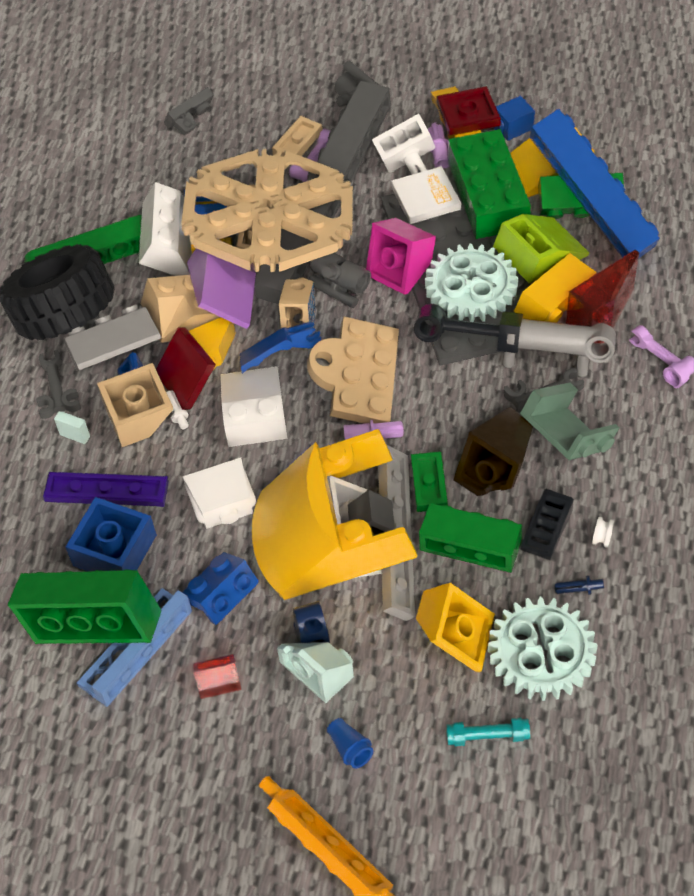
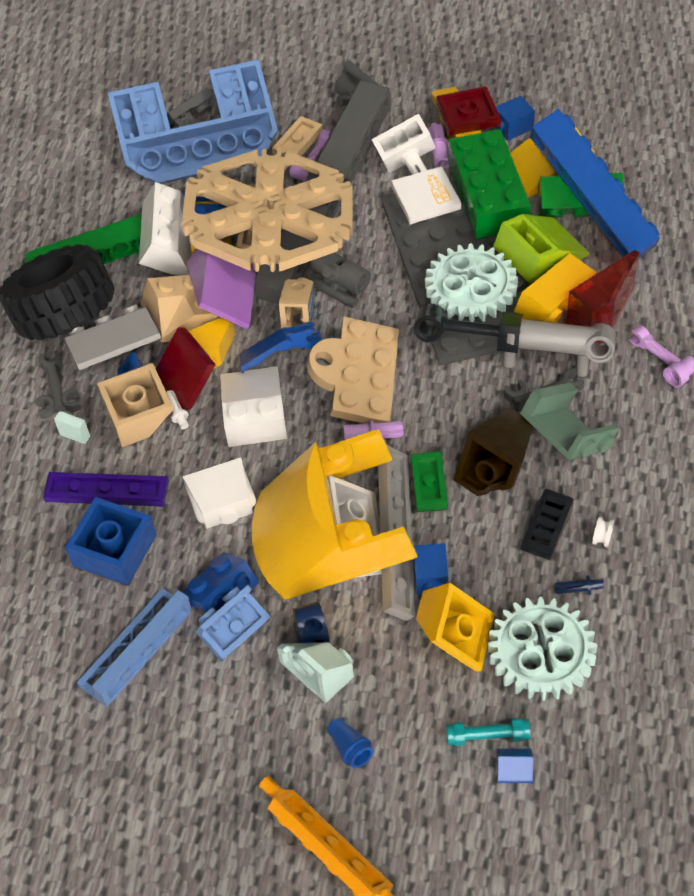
(85, 607): green brick -> none
(178, 153): none -> medium blue slope
(217, 676): clear red piece -> none
(232, 623): none -> medium blue bracket
(374, 510): dark grey brick -> none
(399, 254): dark pink slope -> none
(430, 566): none -> blue brick
(470, 537): green brick -> none
(515, 765): none -> slope

